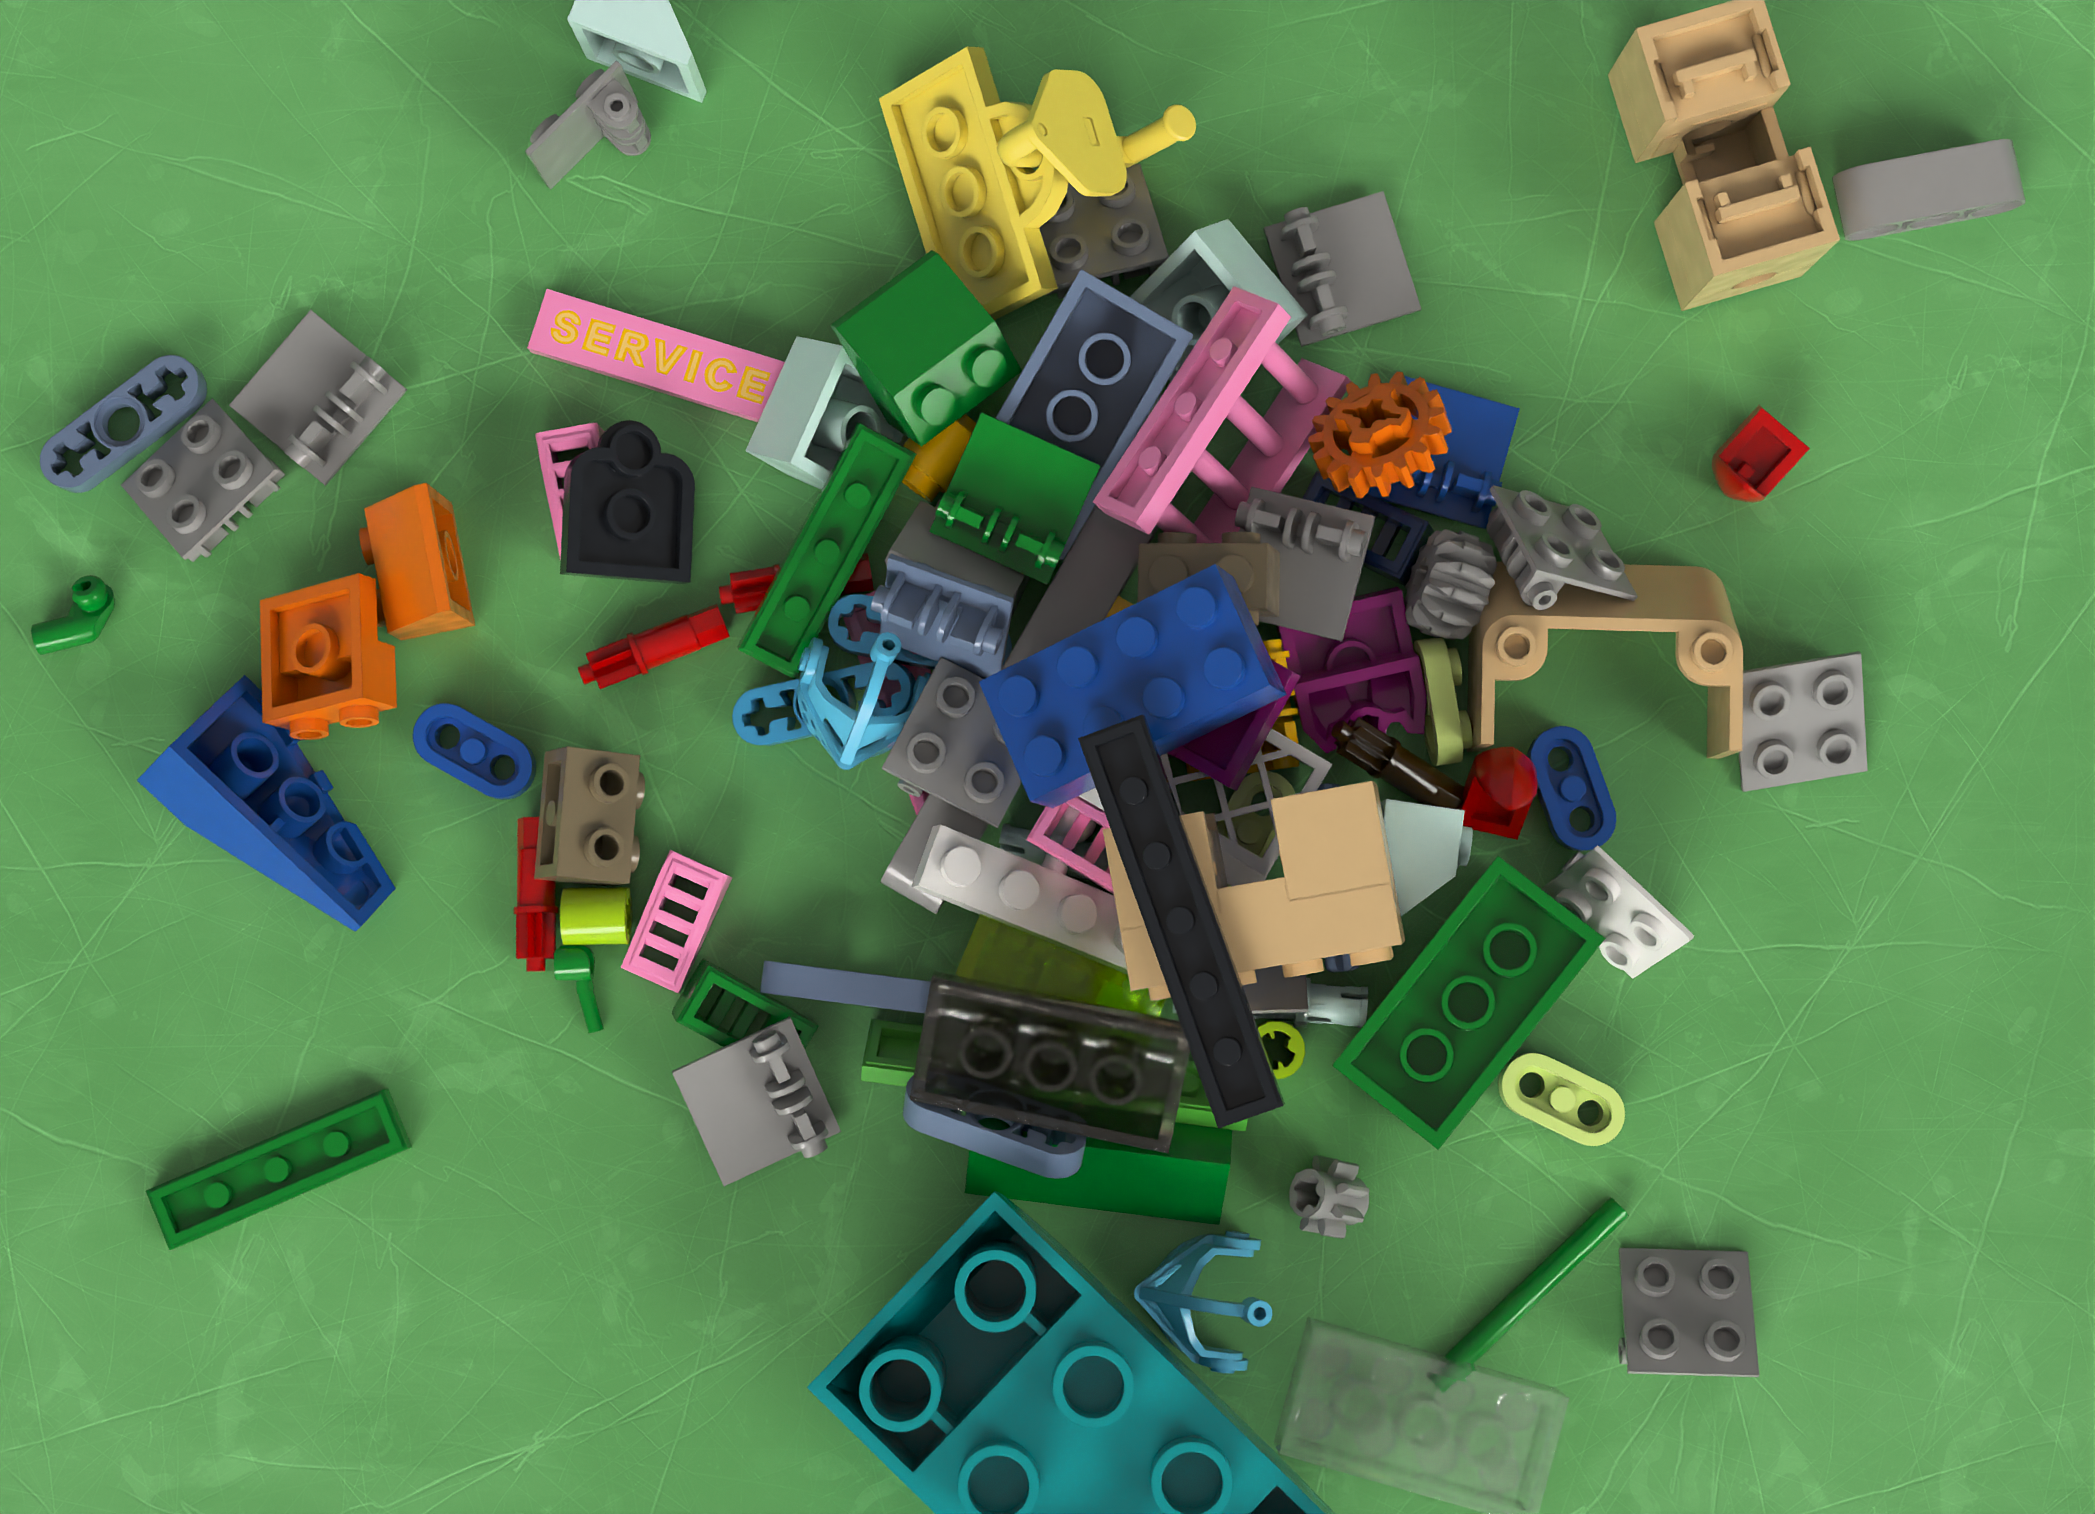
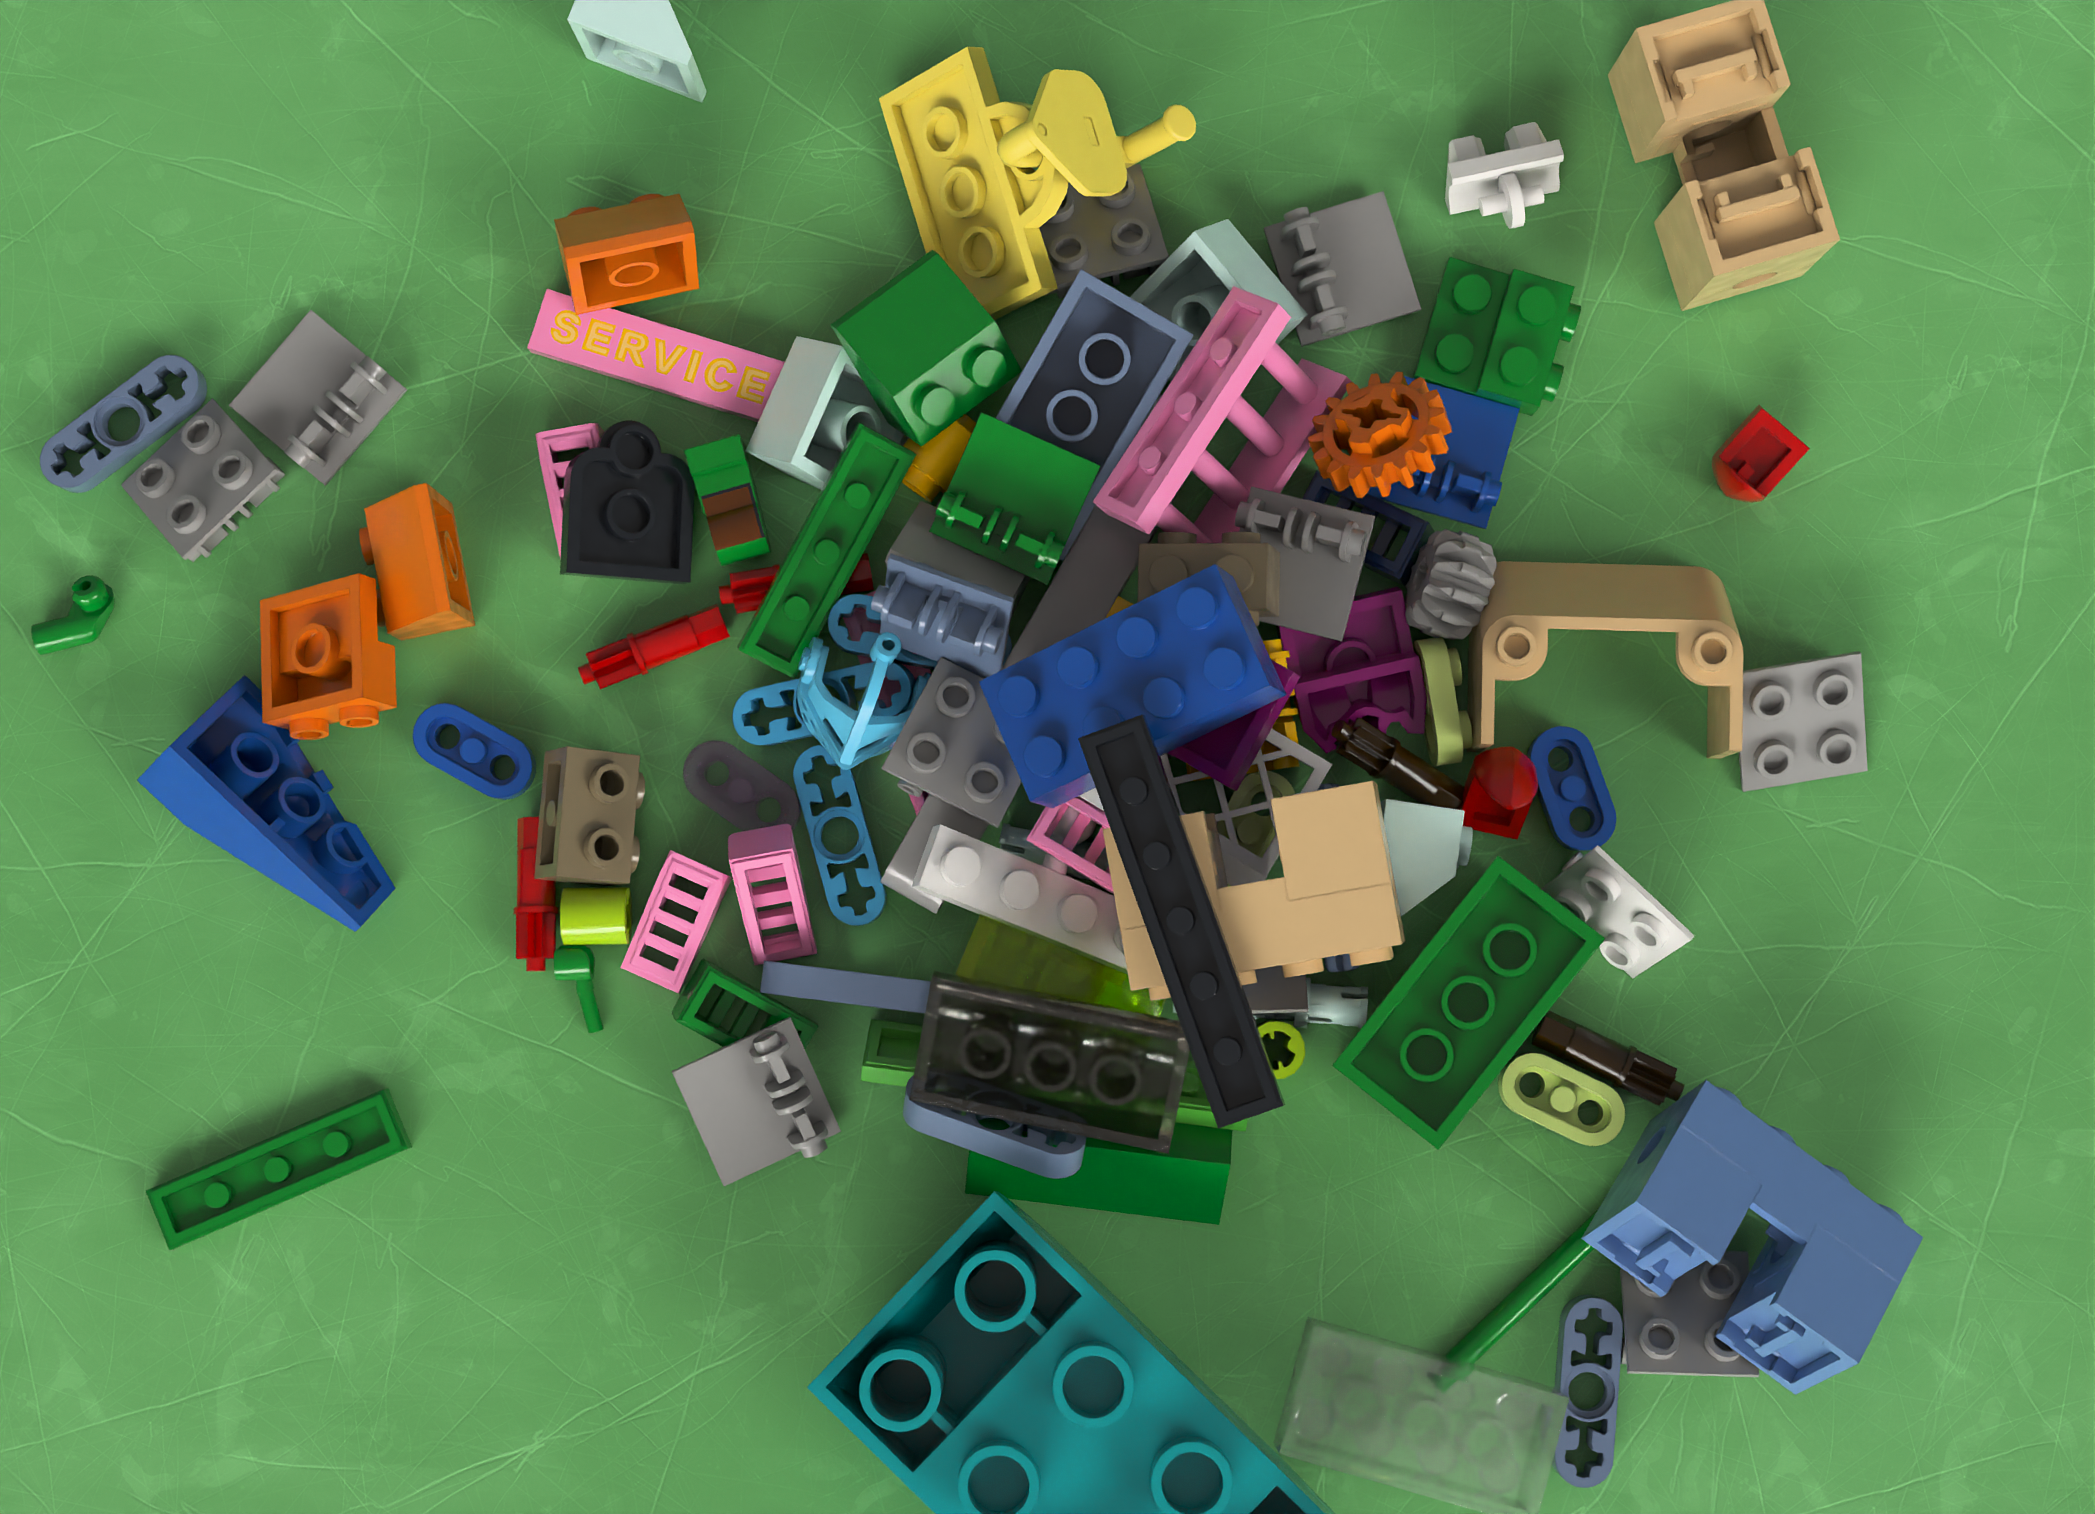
(602, 109): light grey hinge -> none
(628, 252): none -> orange slope
(729, 499): none -> leg
(744, 789): none -> clear purple plate
(764, 856): none -> bright pink slope
(838, 886): none -> dark azure beam
(1169, 1298): medium azure helmet -> none
(1329, 1197): light grey gear -> none
(1497, 334): none -> green plate
(1503, 179): none -> white hips
(1553, 546): light grey hinge -> none
(1604, 1343): none -> sand blue beam
(1608, 1059): none -> dark brown piece
(1828, 1249): none -> medium blue piece
(1928, 189): light grey beam -> none

